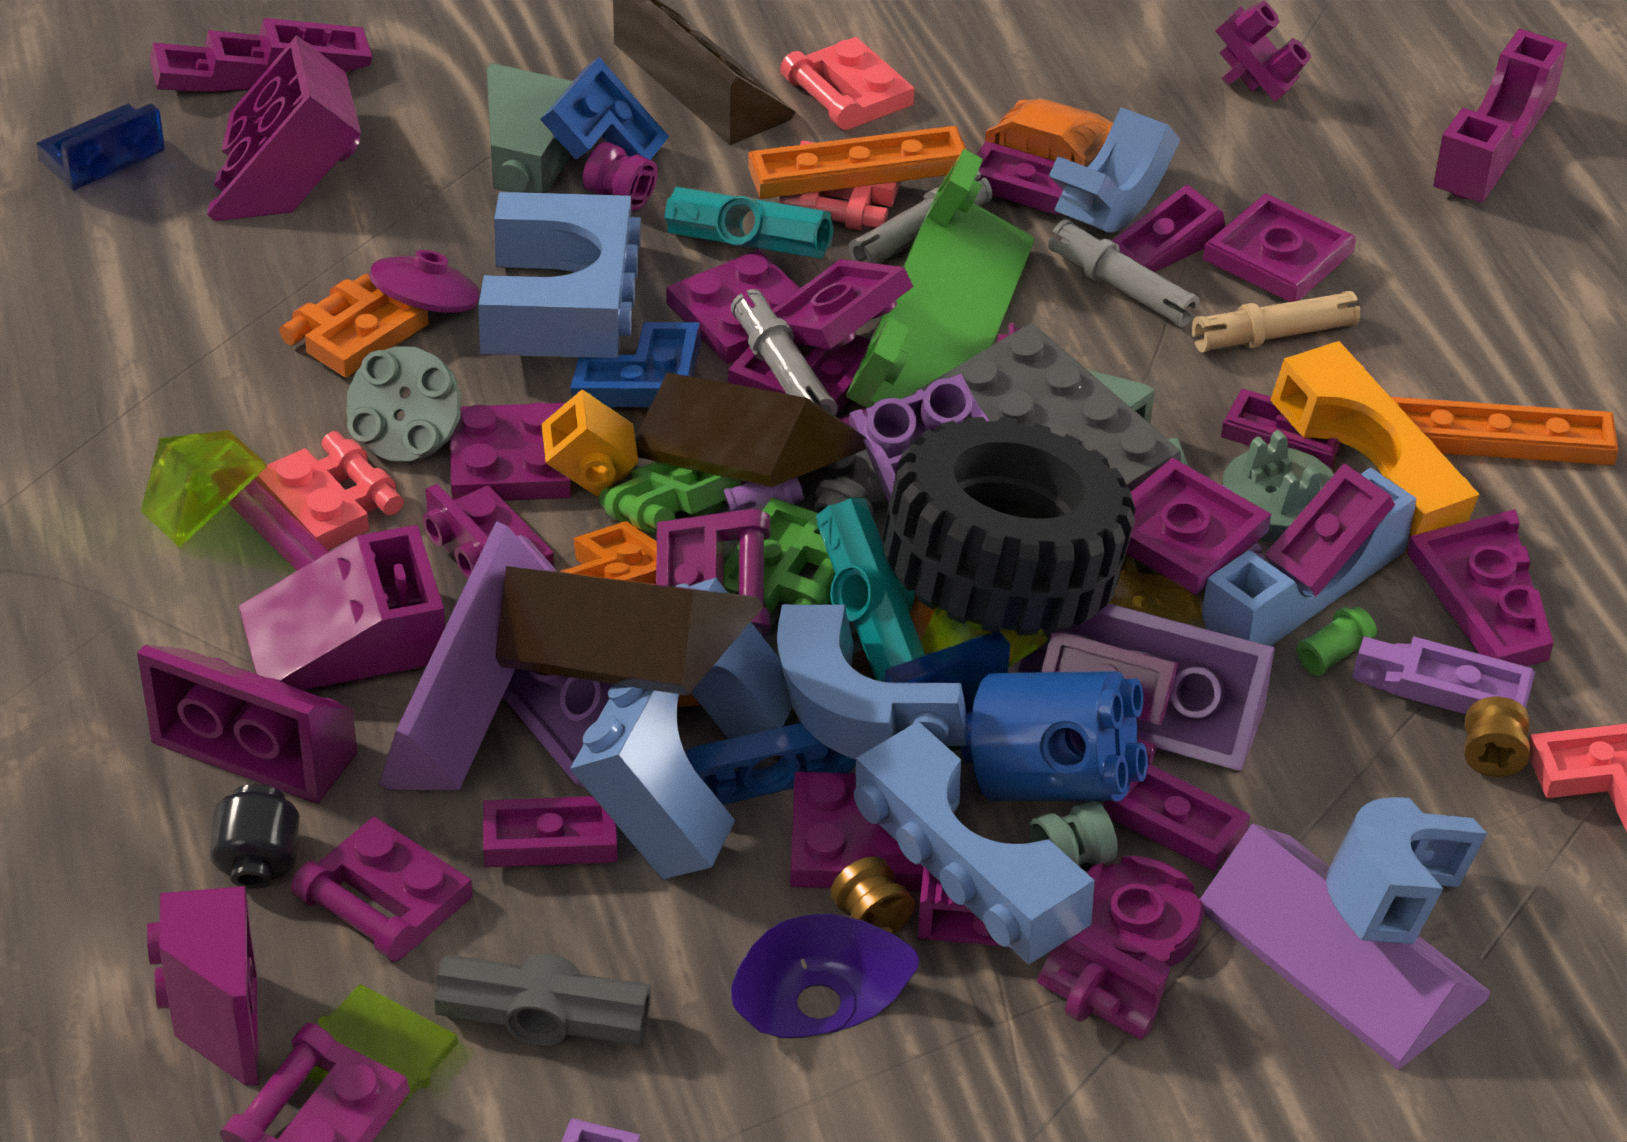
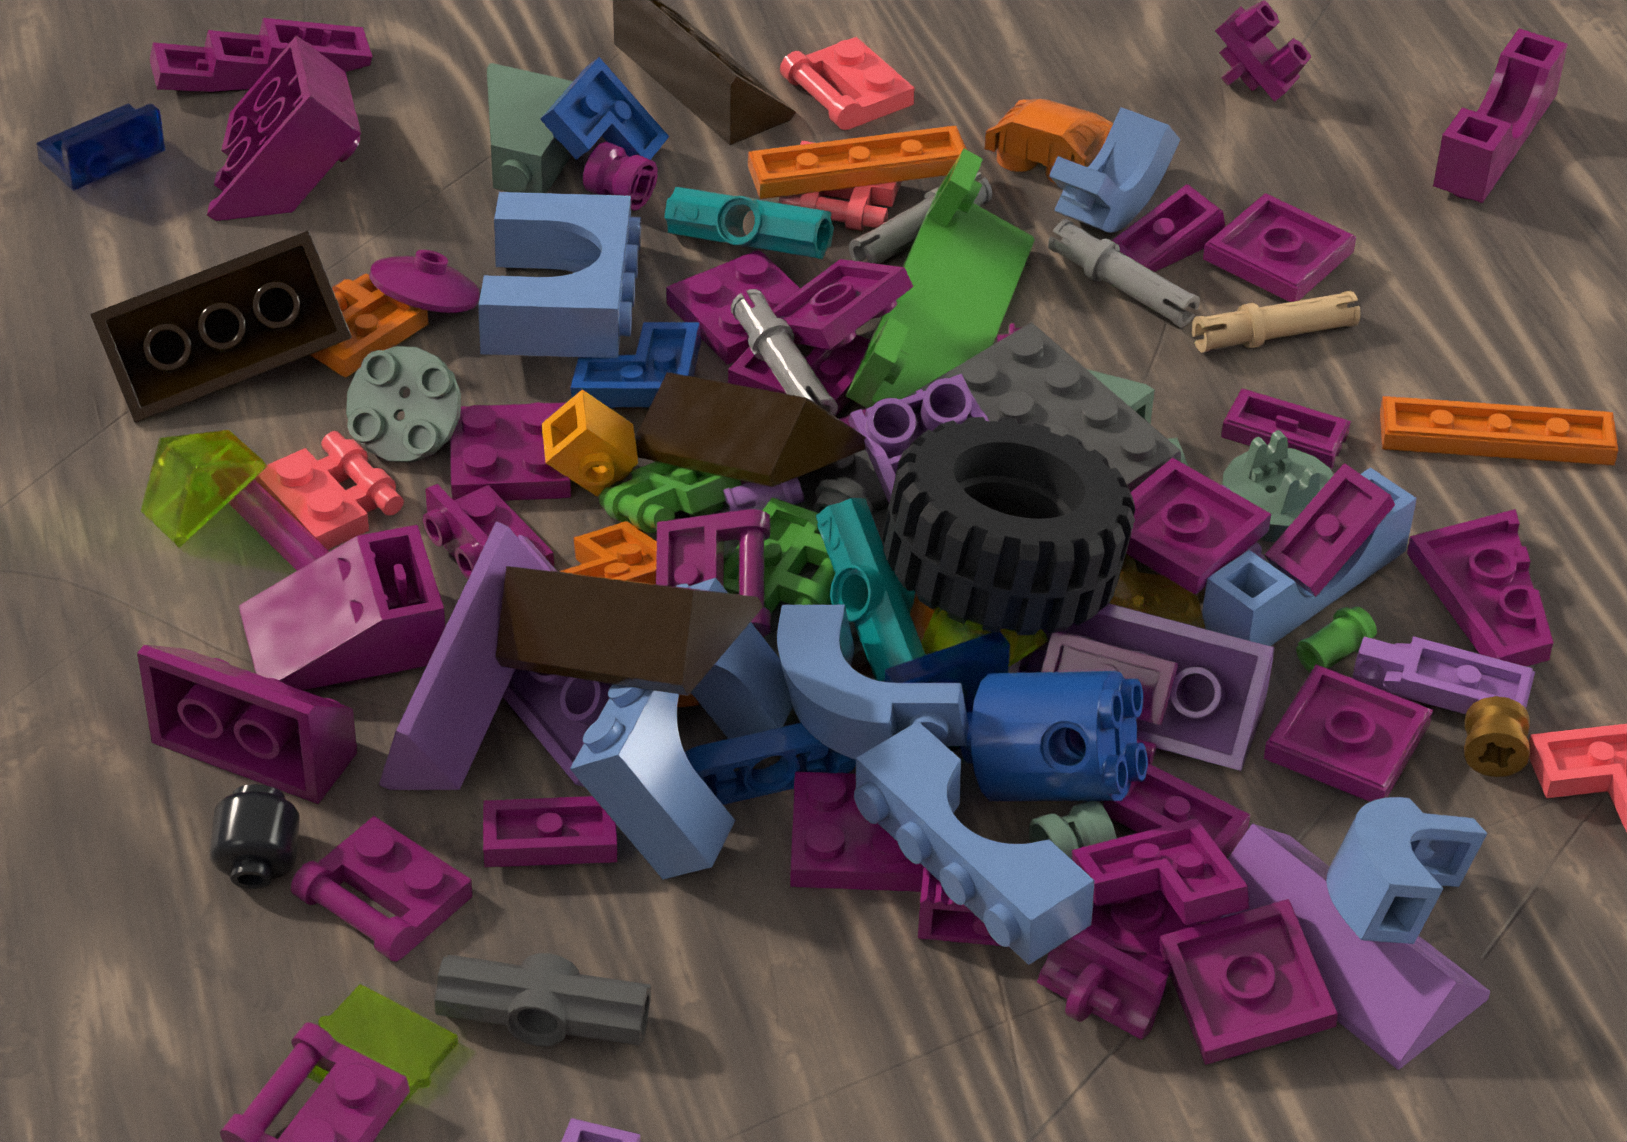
(209, 976): magenta slope -> none
(221, 326): none -> dark brown slope
(841, 953): dark purple piece -> none
(869, 894): pearl gold wheel -> none
(1019, 177): magenta plate -> none
(1172, 859): none -> magenta plate
(1247, 981): none -> magenta plate
(1333, 396): light orange arch -> none
(1348, 734): none -> magenta plate

